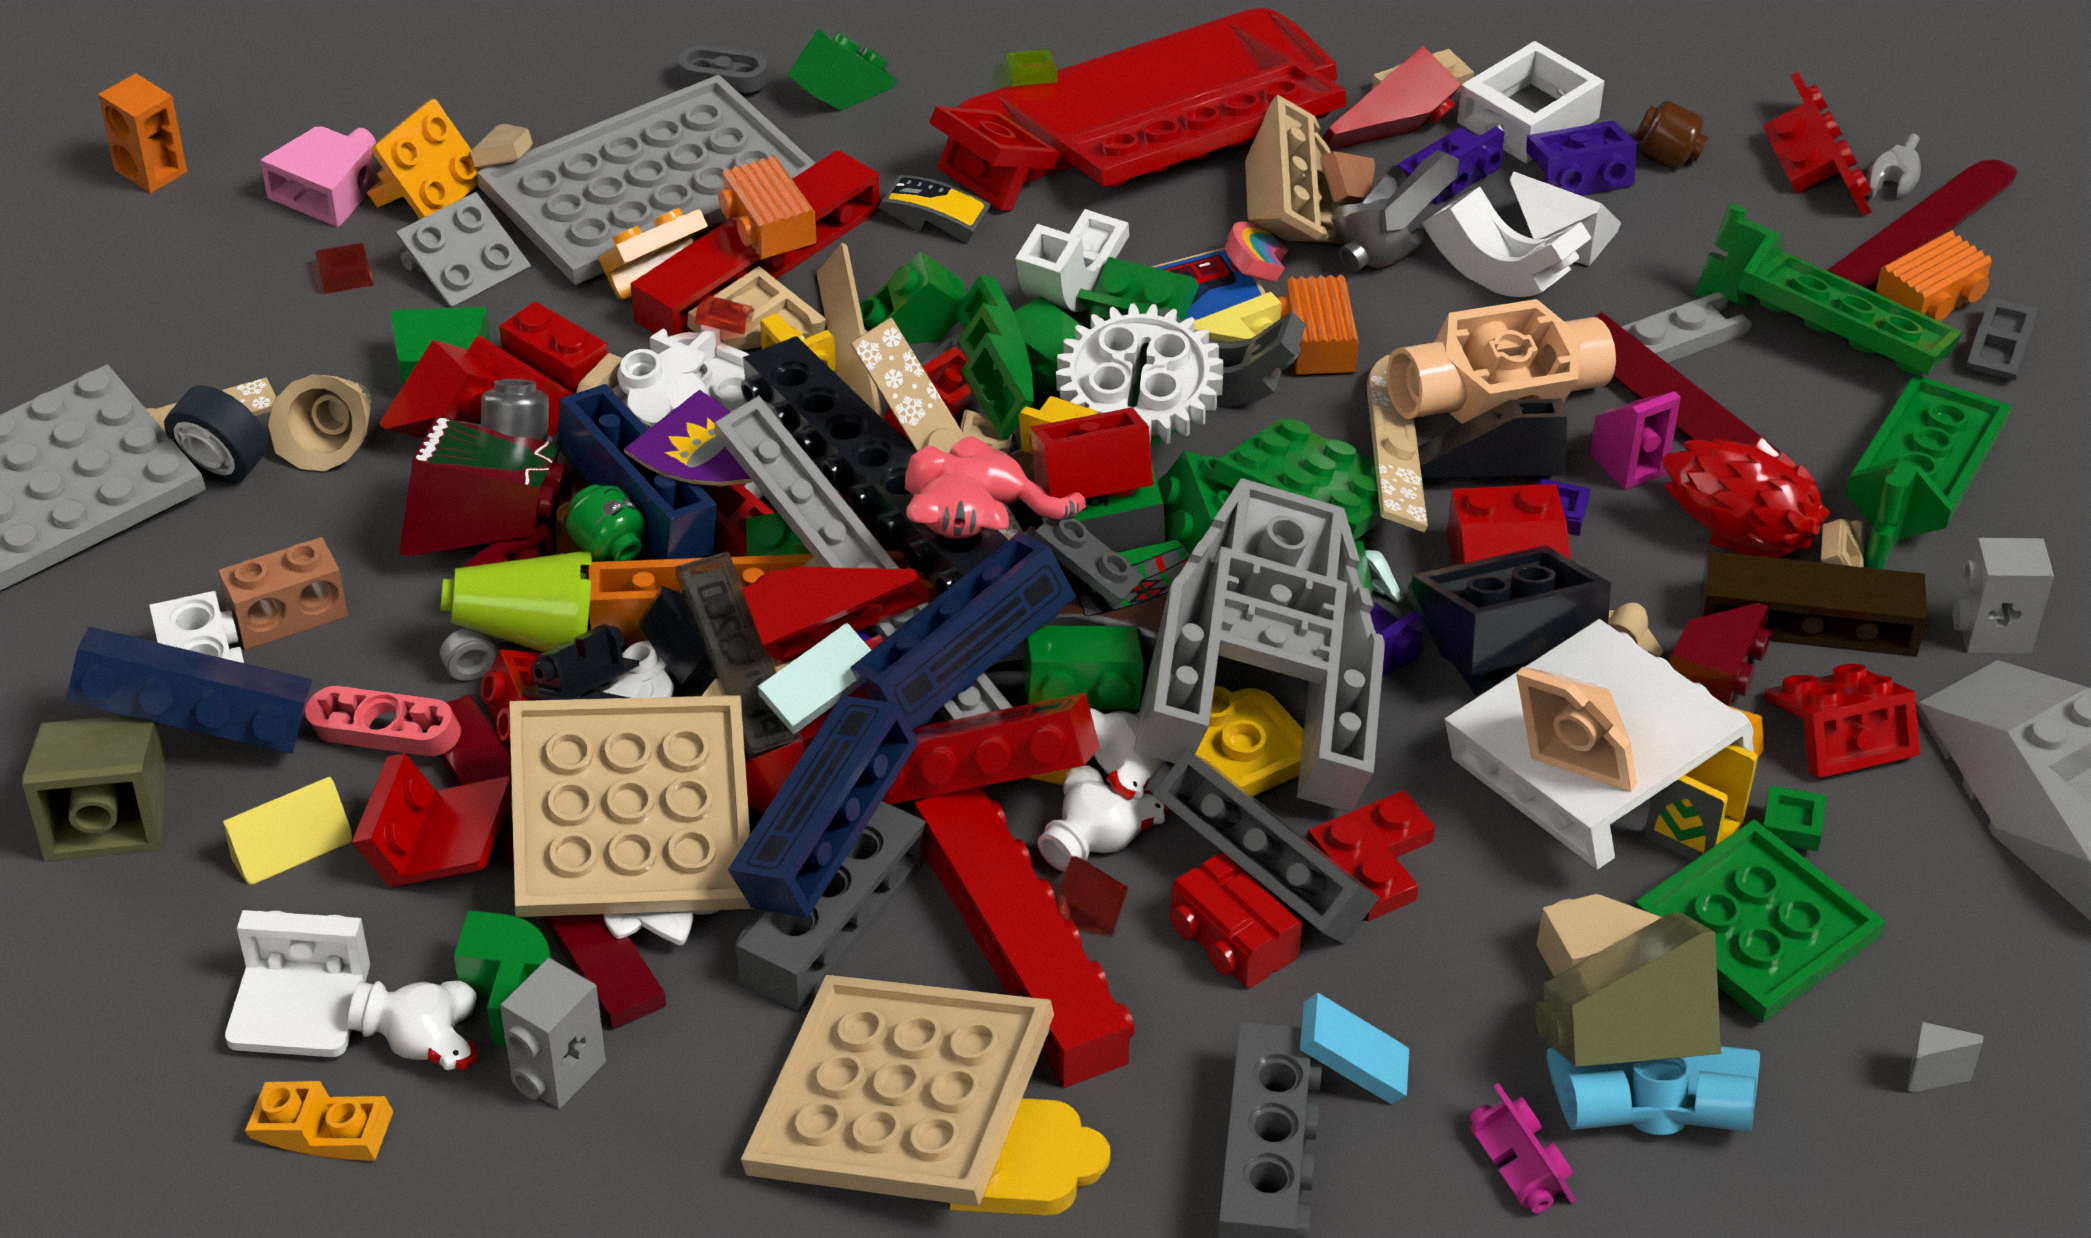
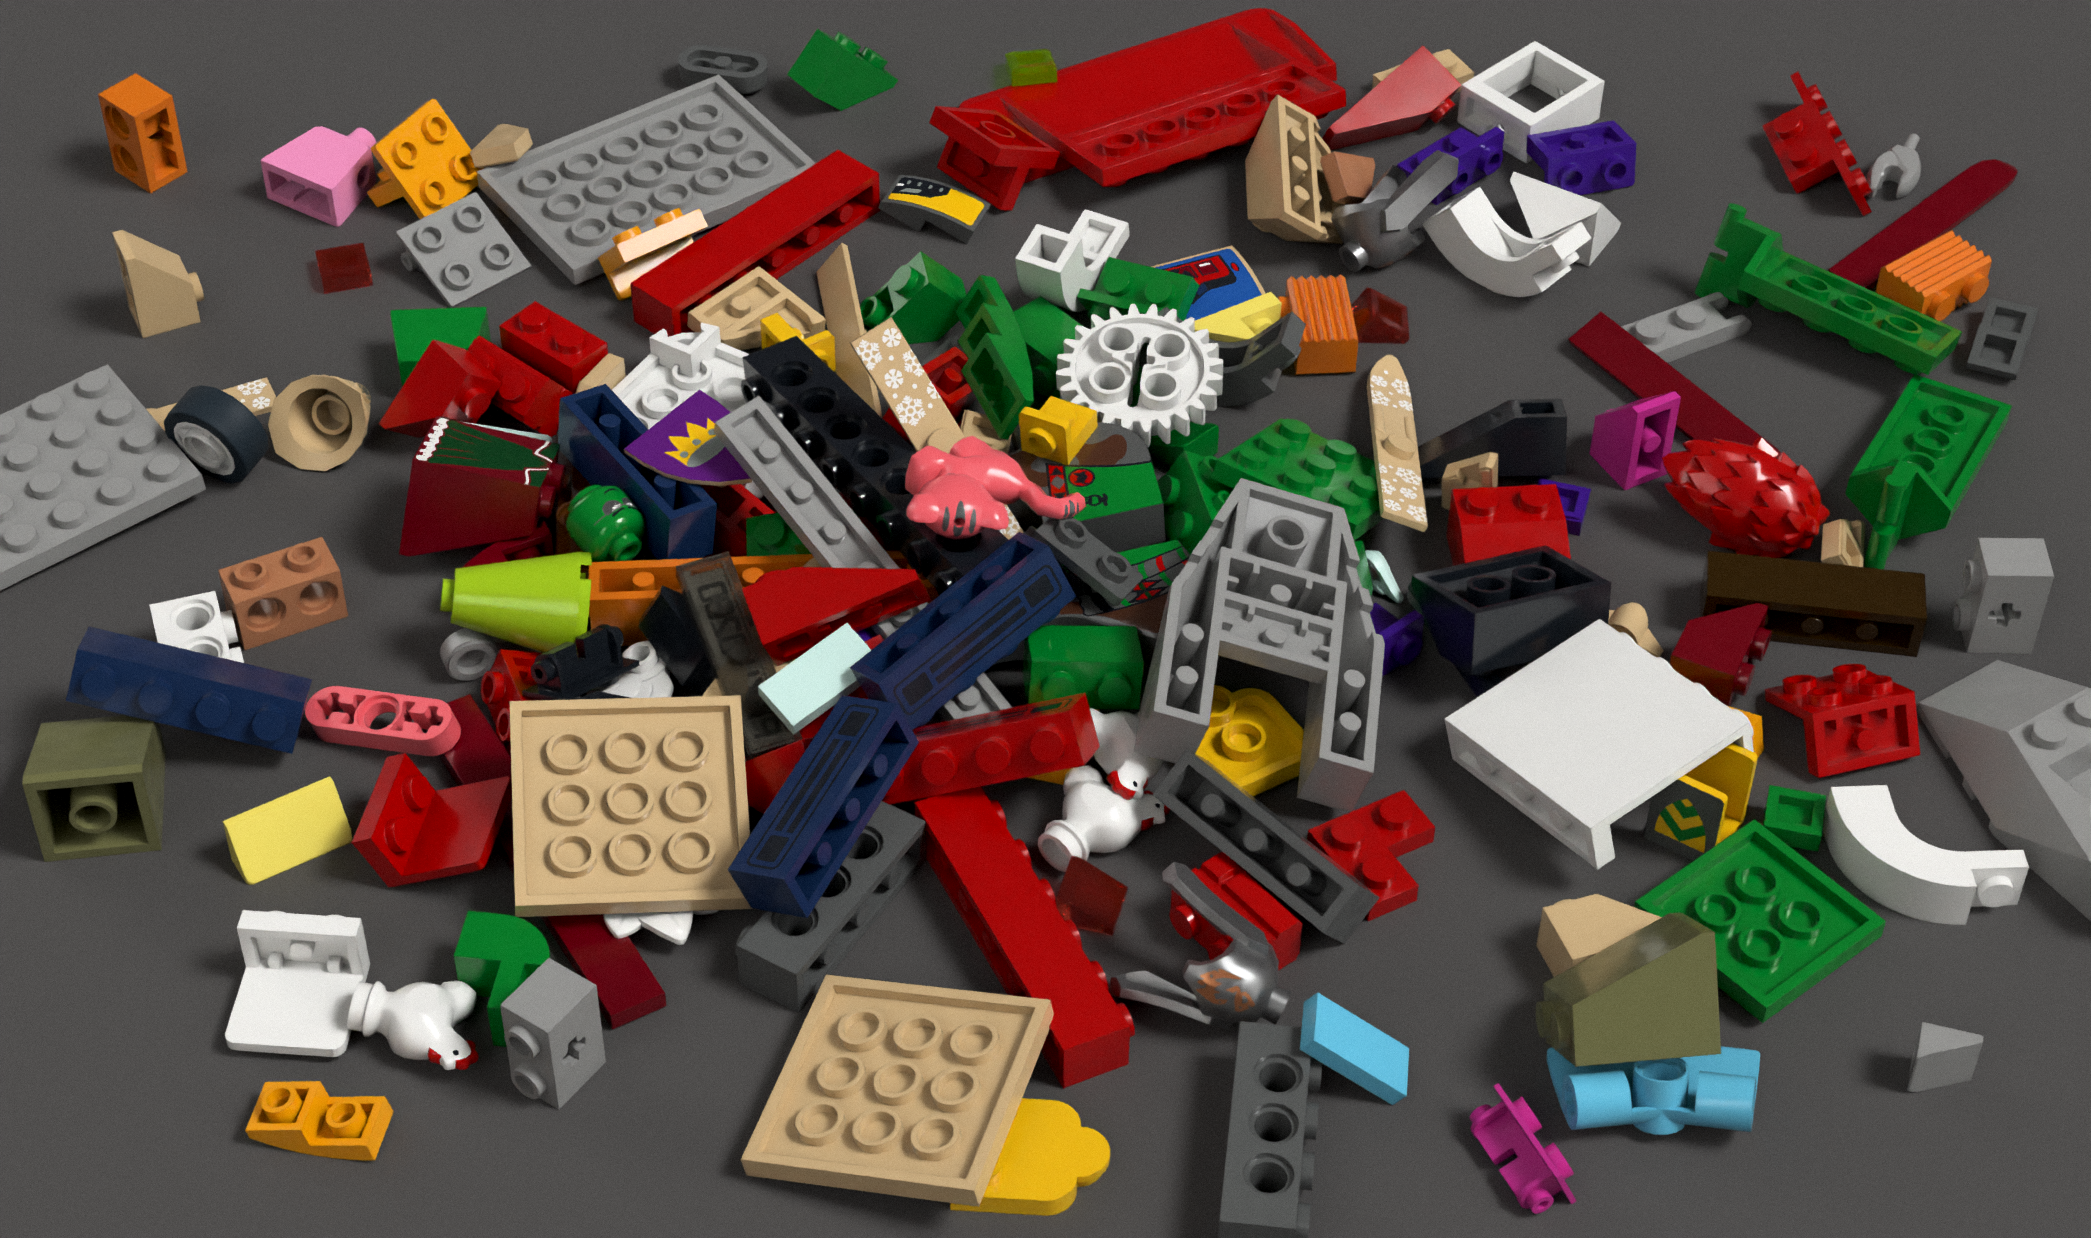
(156, 285): none -> tan slope
(516, 409): flat silver head -> none
(660, 380): white plate -> none
(725, 315): clear red tile -> none
(767, 208): orange brick -> none
(1093, 455): red brick -> none
(1201, 441): none -> green slope
(1226, 989): none -> flat silver piece
(1255, 251): tile -> none
(1380, 318): none -> clear red slope
(1469, 473): none -> tan tile
(1499, 357): light nougat brick -> none
(1575, 727): light nougat slope -> none
(1671, 135): reddish brown head -> none
(1909, 873): none -> white arch

